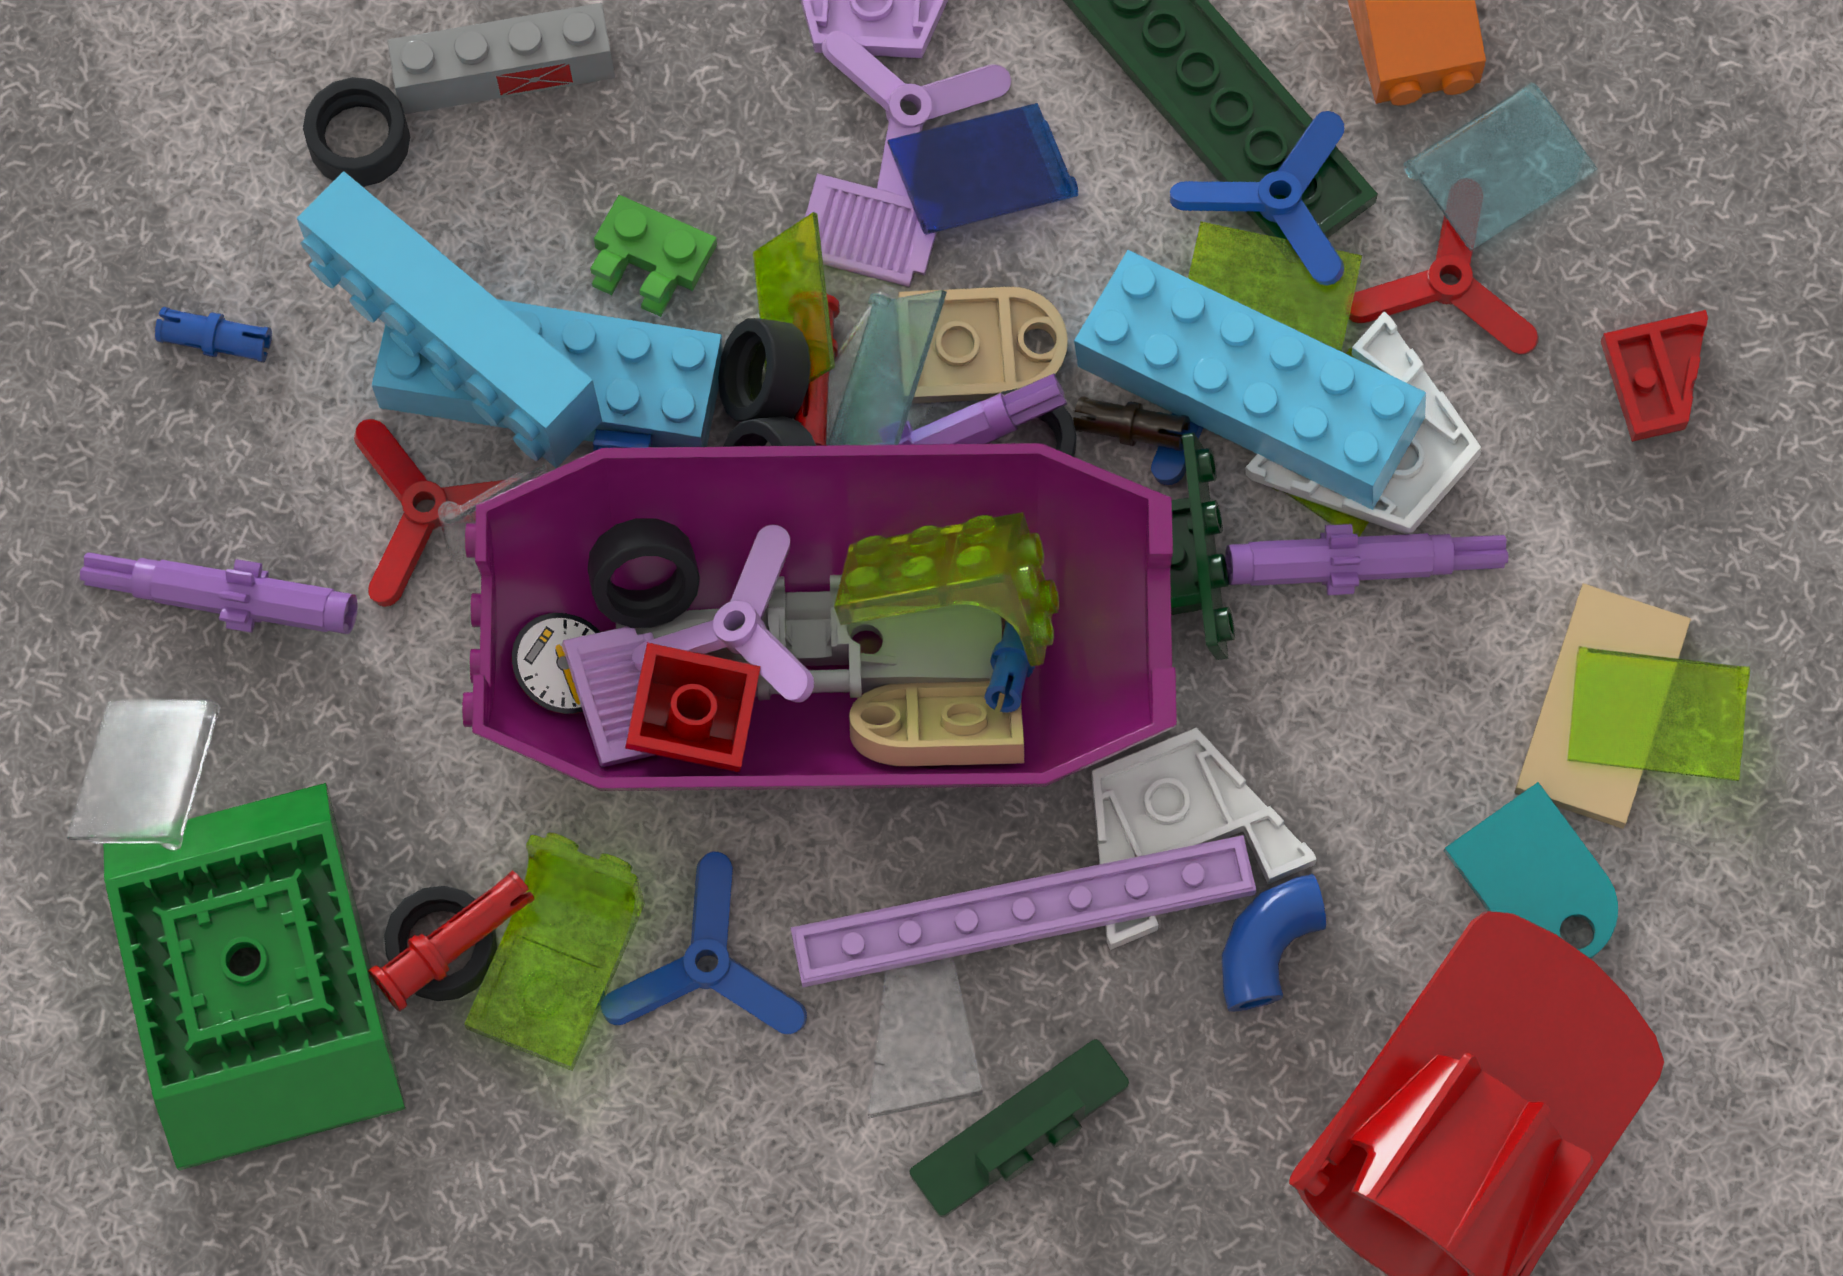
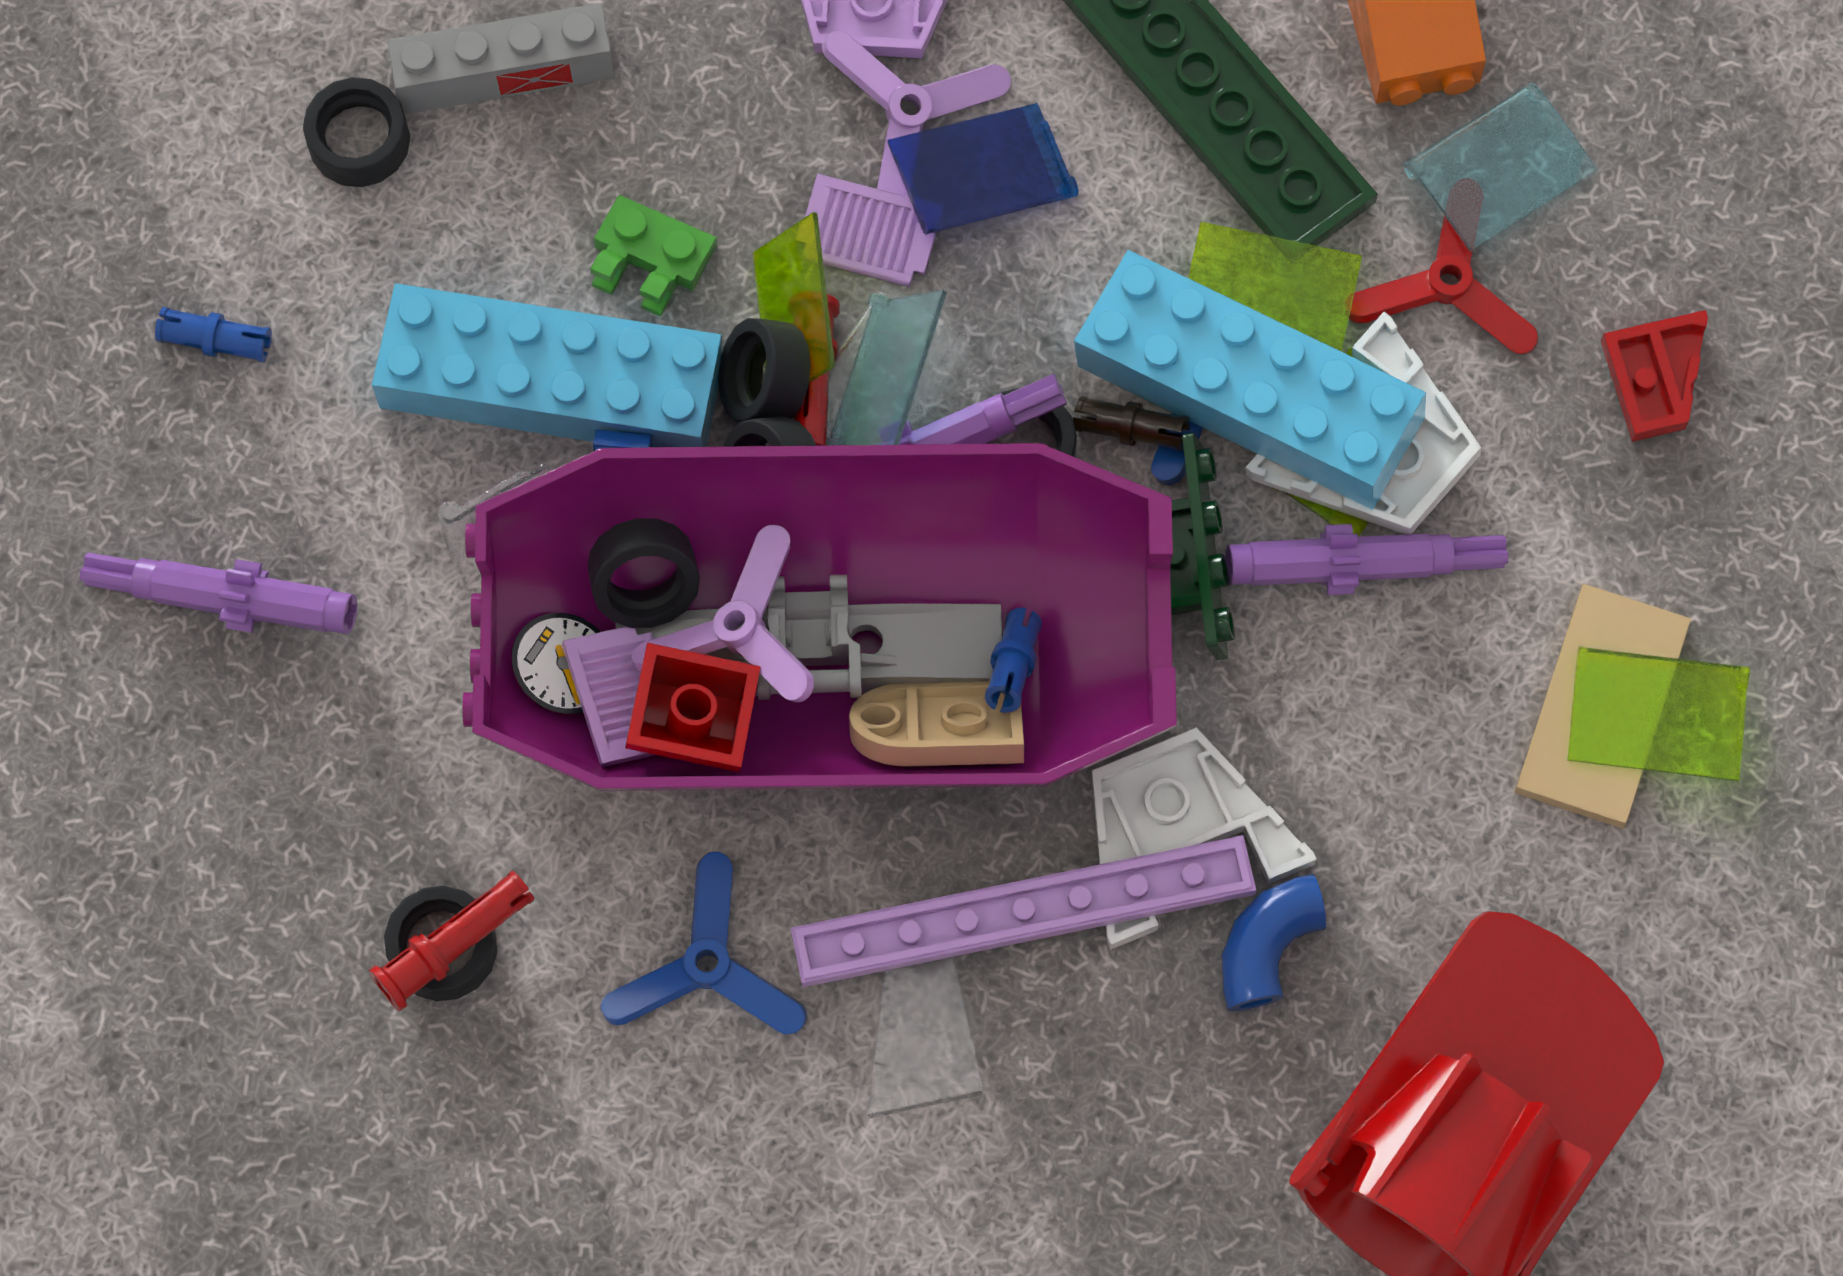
(144, 772): clear piece -> none
(265, 1051): green slope -> none
(414, 526): red piece -> none
(449, 321): medium azure brick -> none
(558, 952): clear neon green bracket -> none
(969, 563): clear neon green bracket -> none
(982, 345): tan tile -> none
(1018, 1128): dark green bracket -> none
(1289, 213): blue piece -> none
(1537, 868): teal tile -> none

